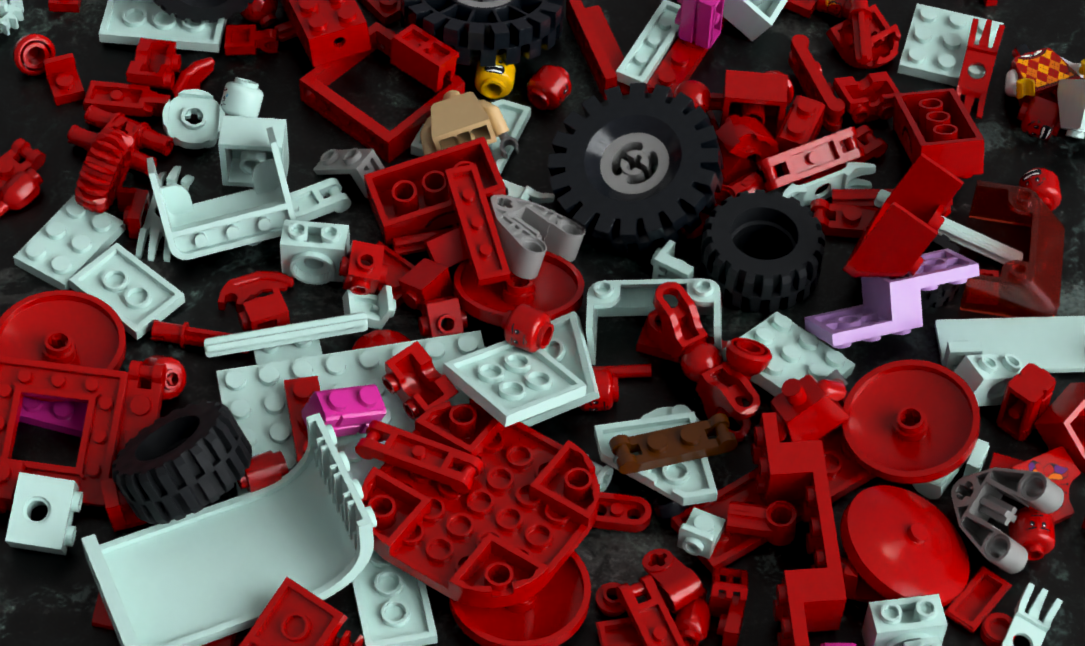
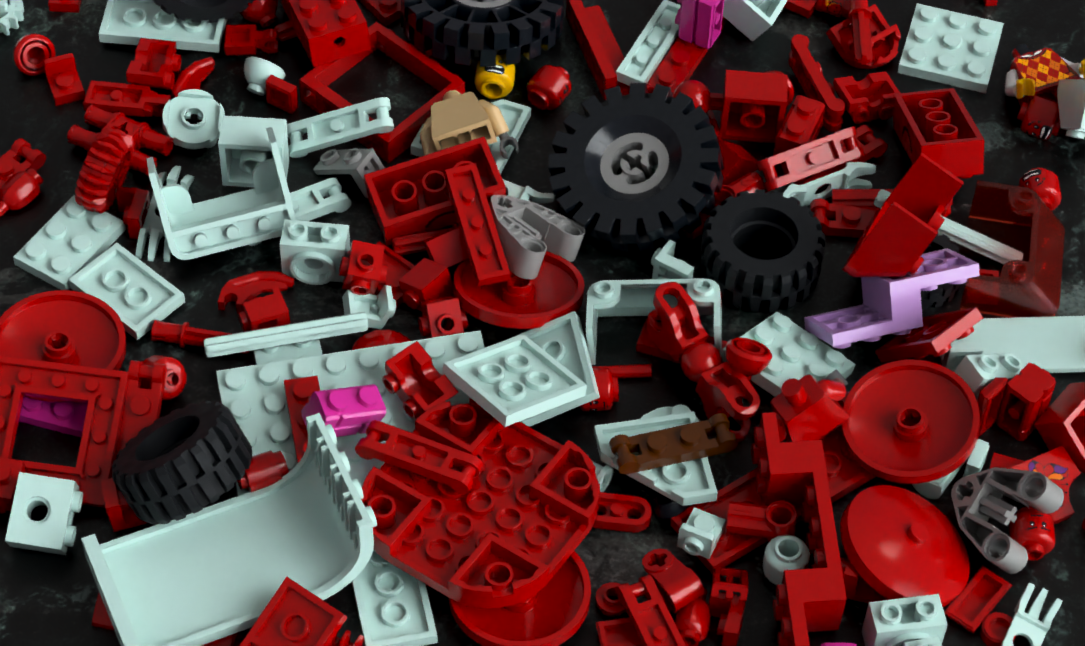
(242, 98): light aqua head -> none
(257, 72): none -> light aqua brick
(281, 94): none -> red tile
(339, 126): none -> light aqua plate
(423, 56): red hinge -> none
(527, 328): red head -> none
(746, 137): red cylinder -> none
(782, 554): none -> light aqua head
(932, 338): none -> red plate
(982, 56): red piece -> none
(990, 402): none -> red tile

